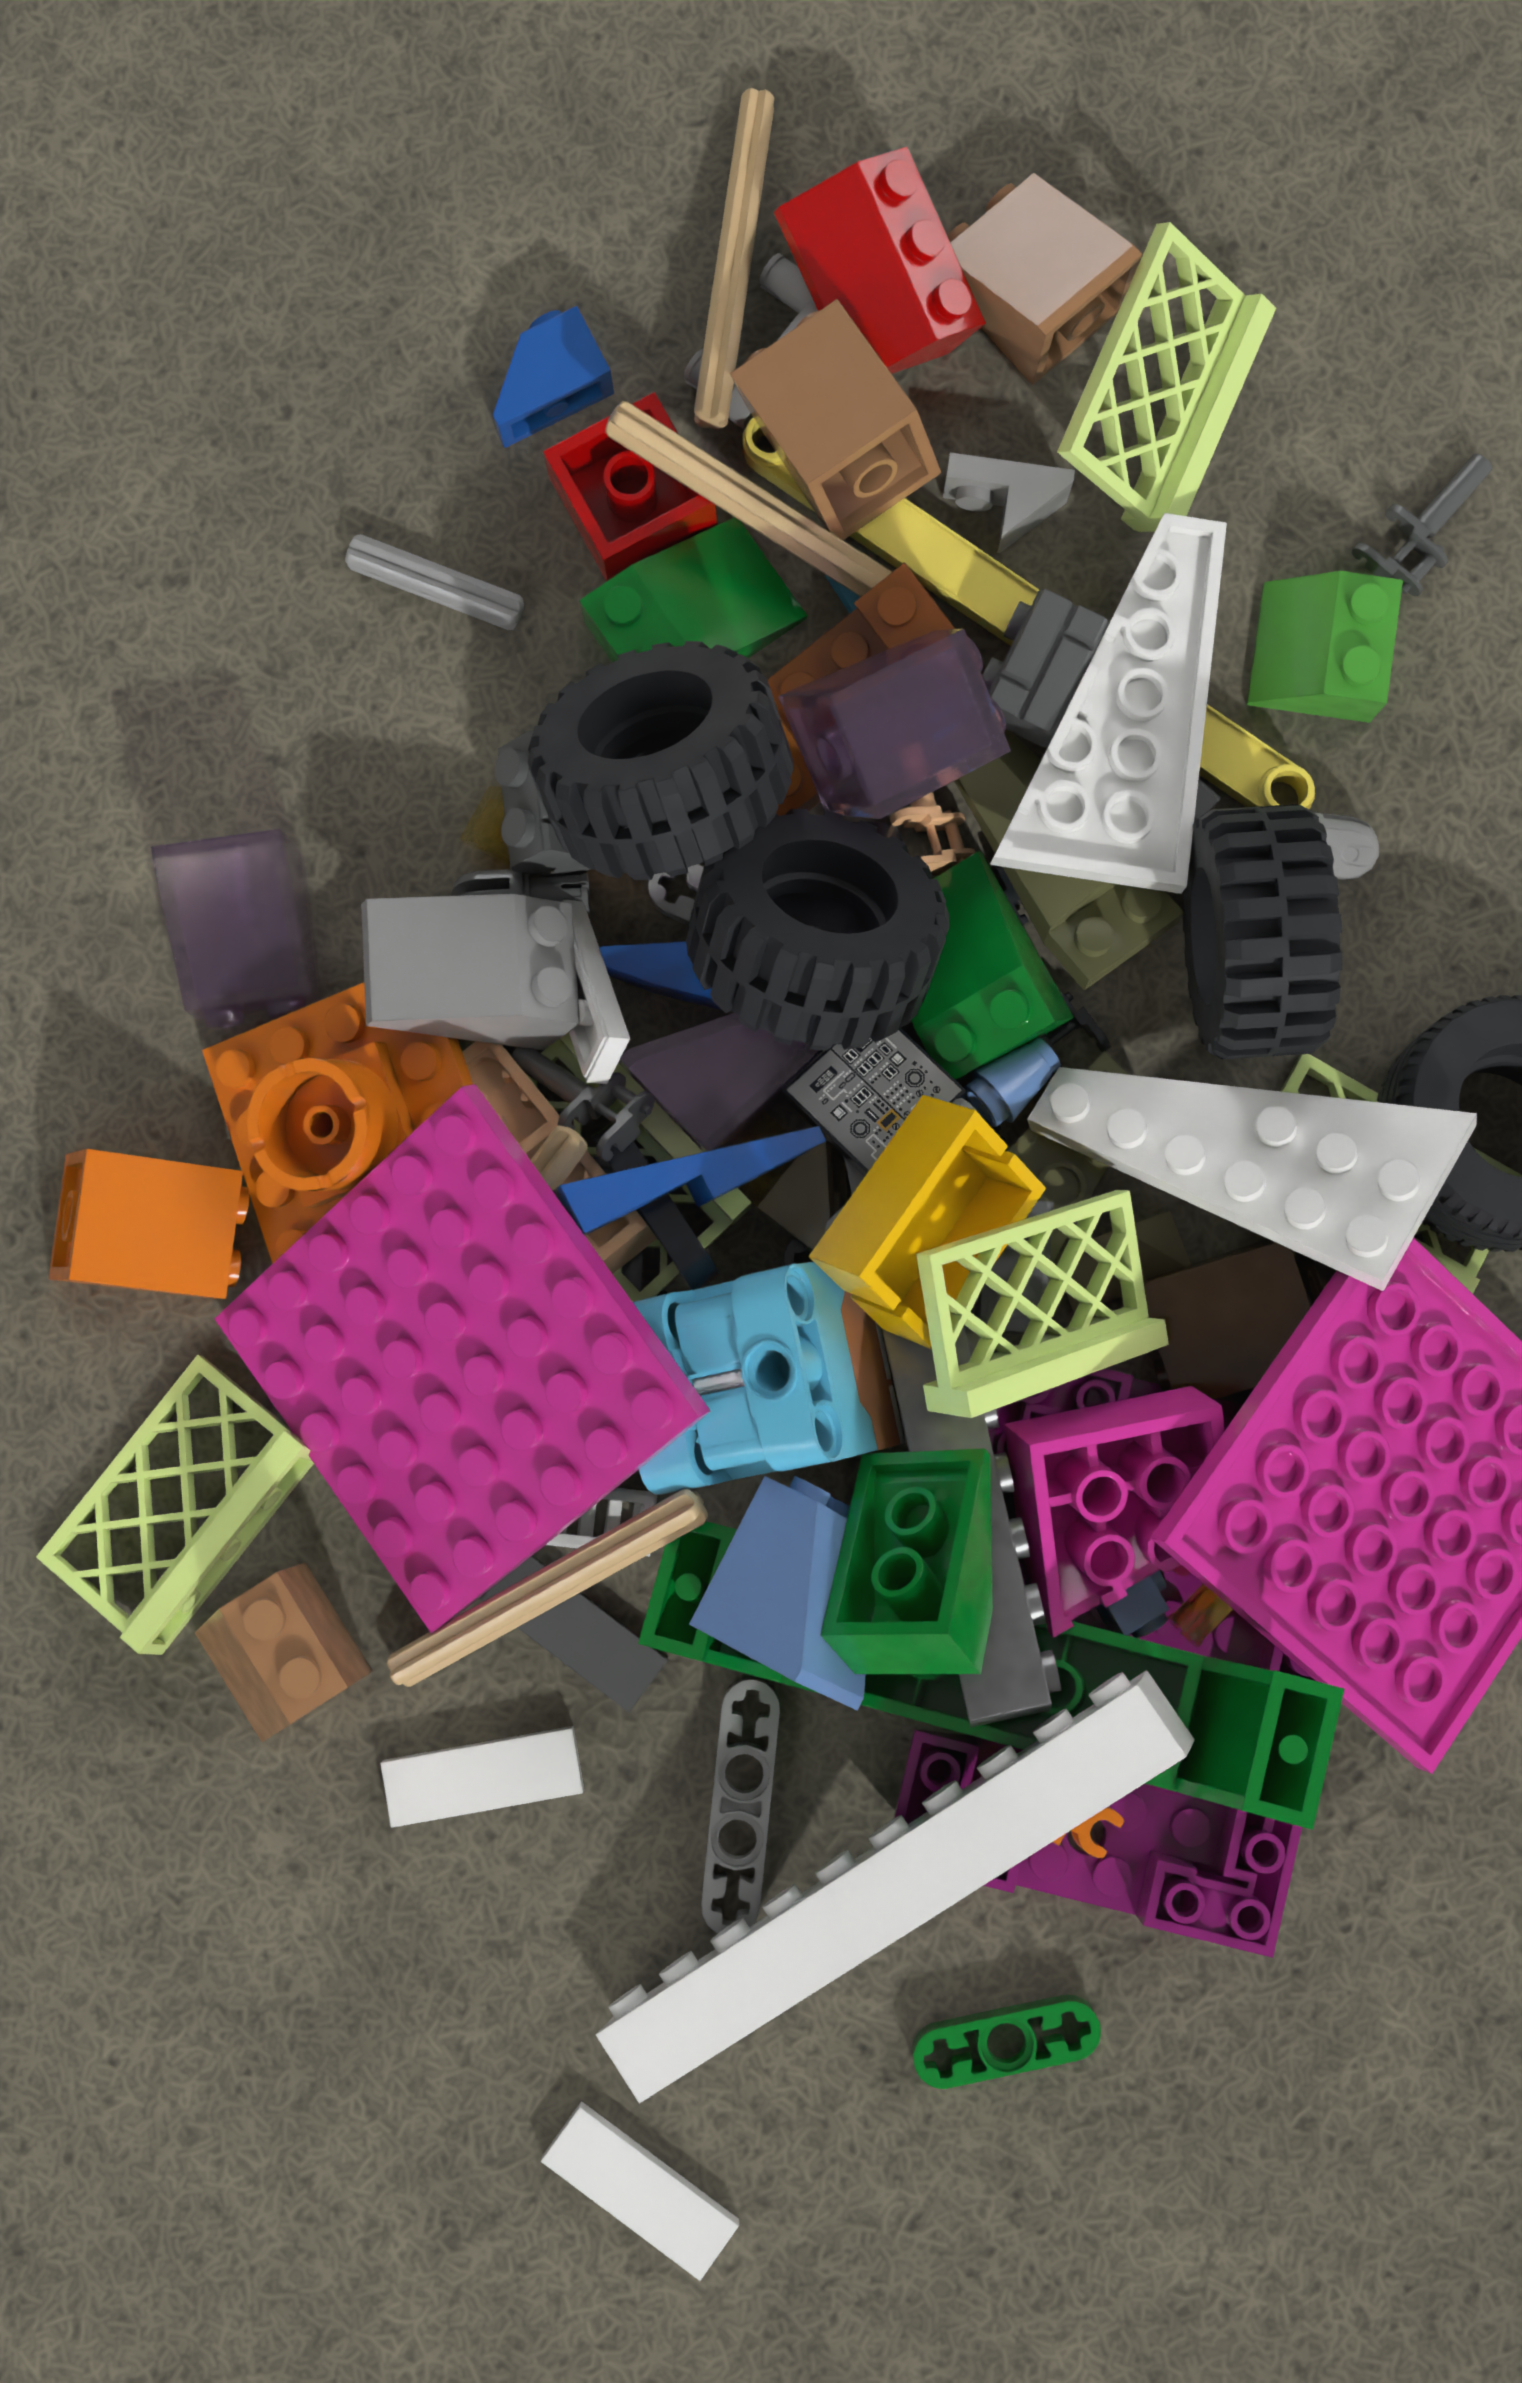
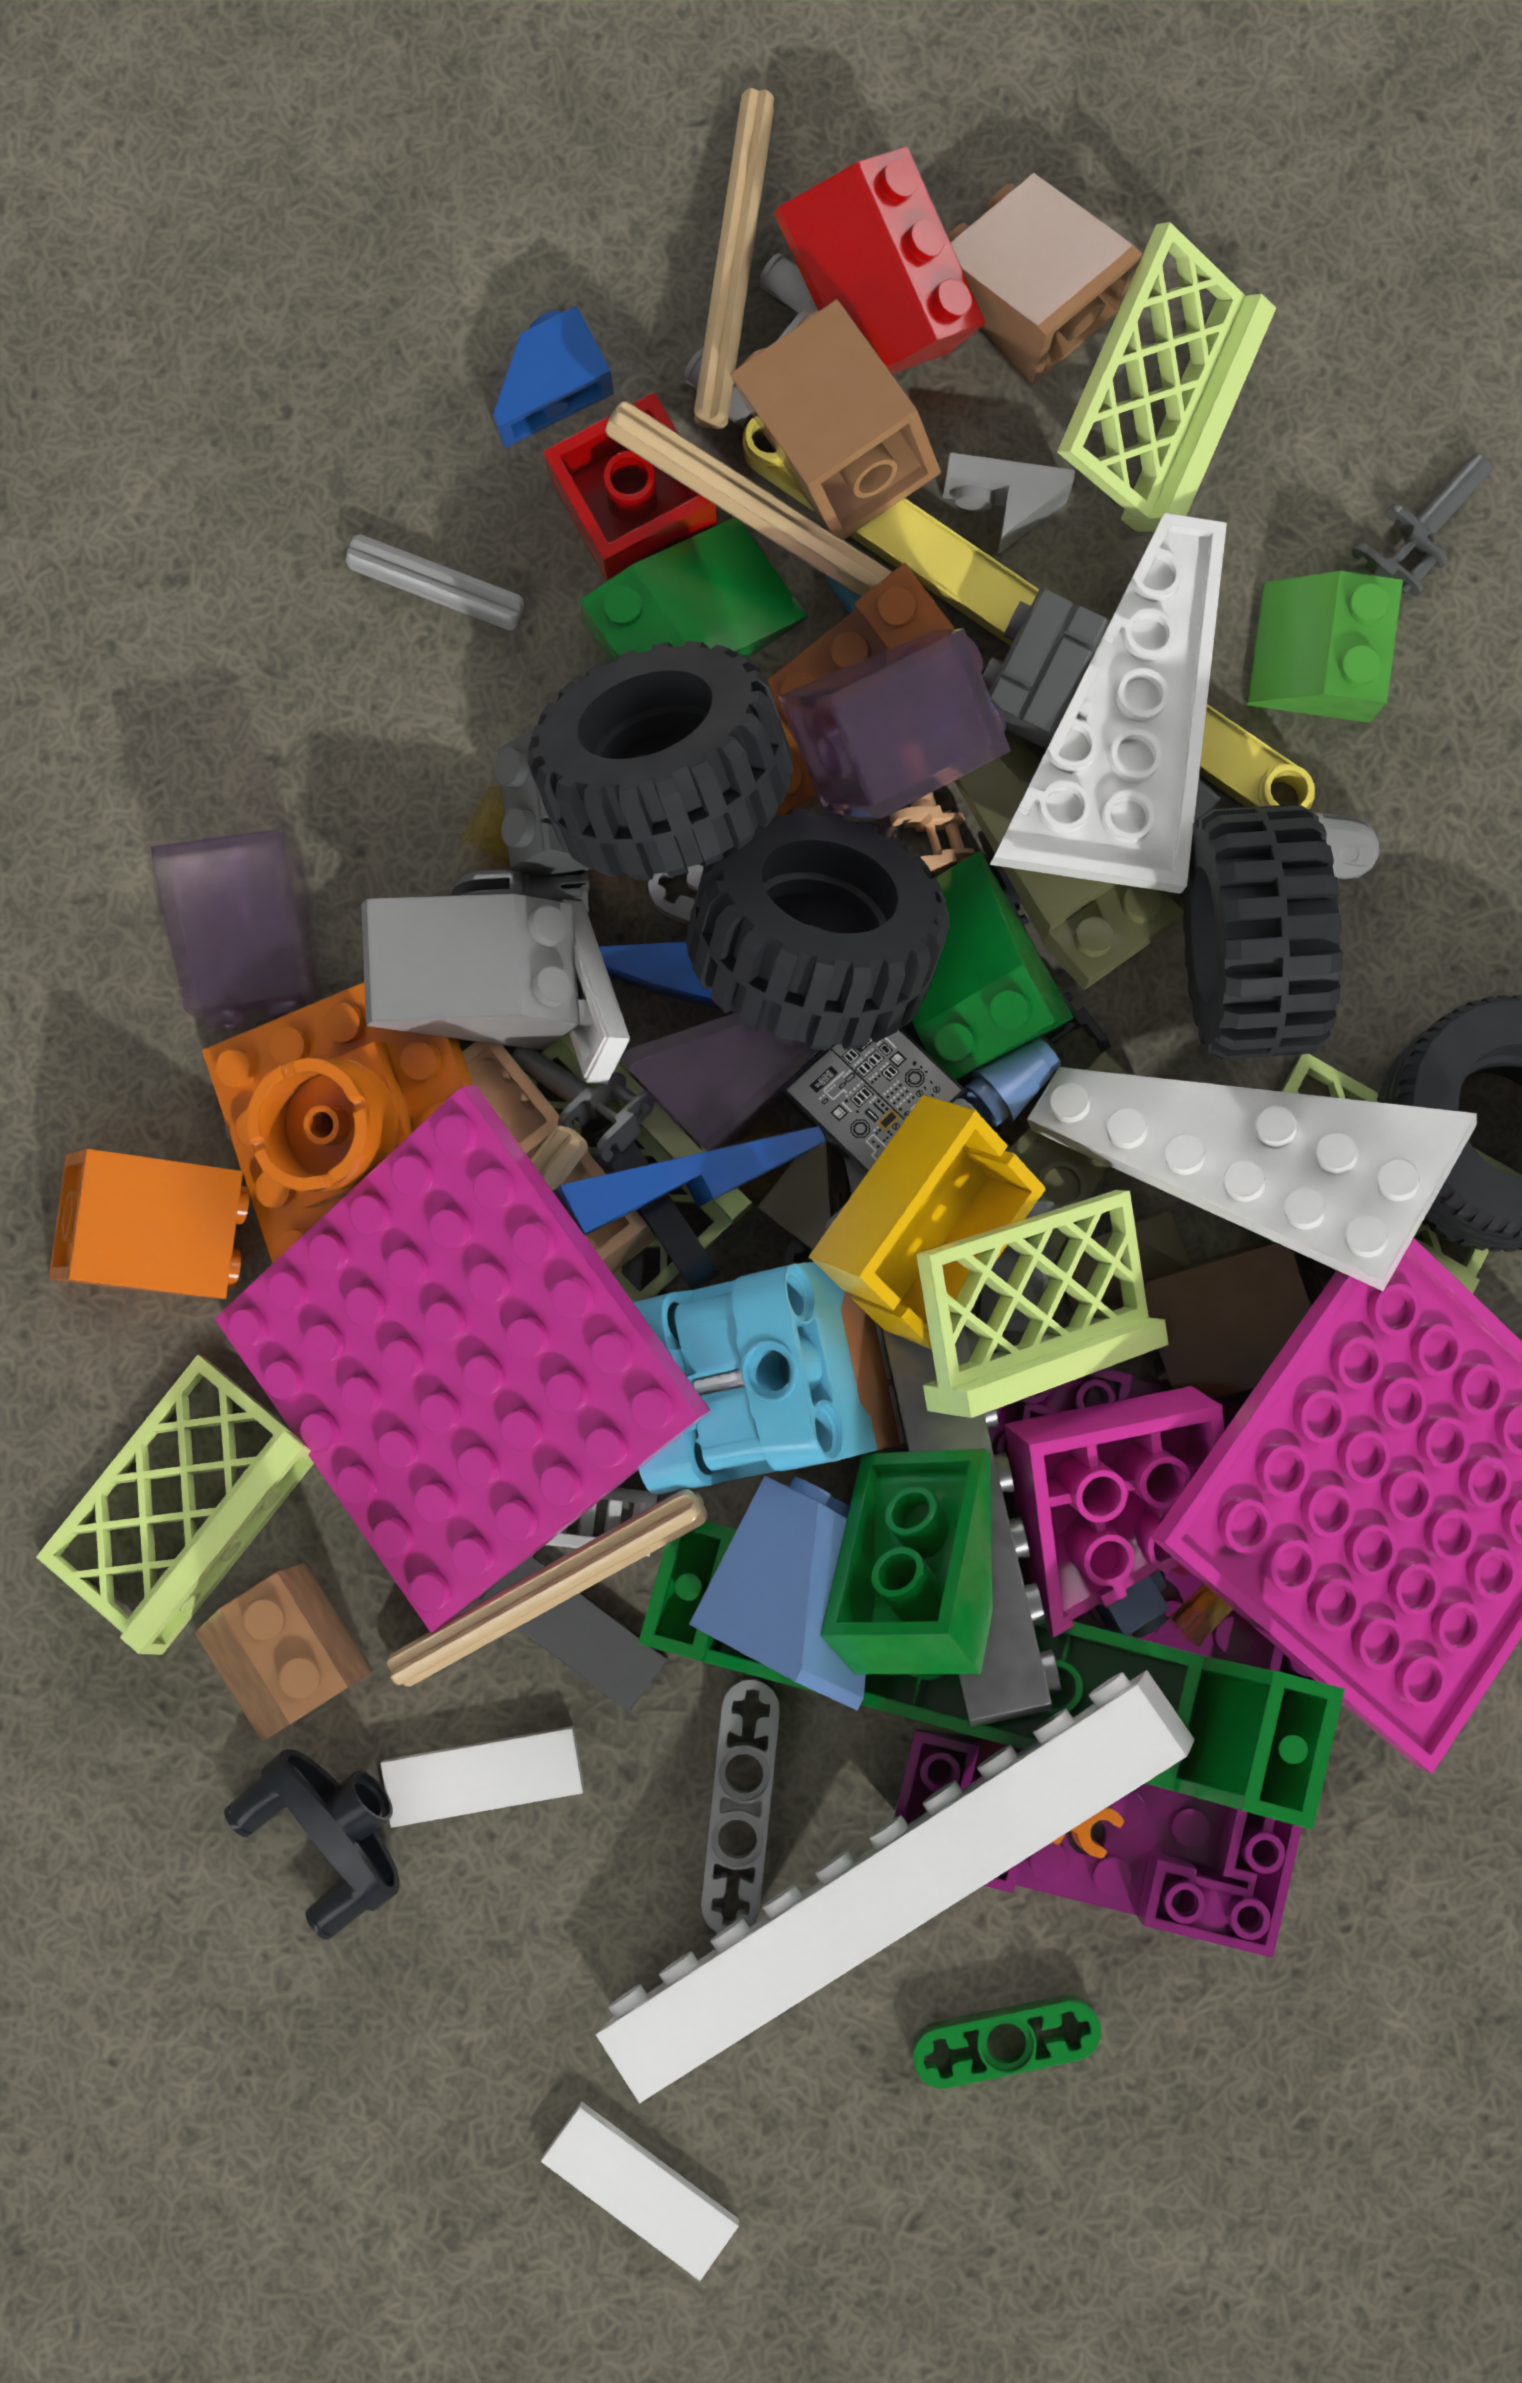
(338, 1820): none -> black connector

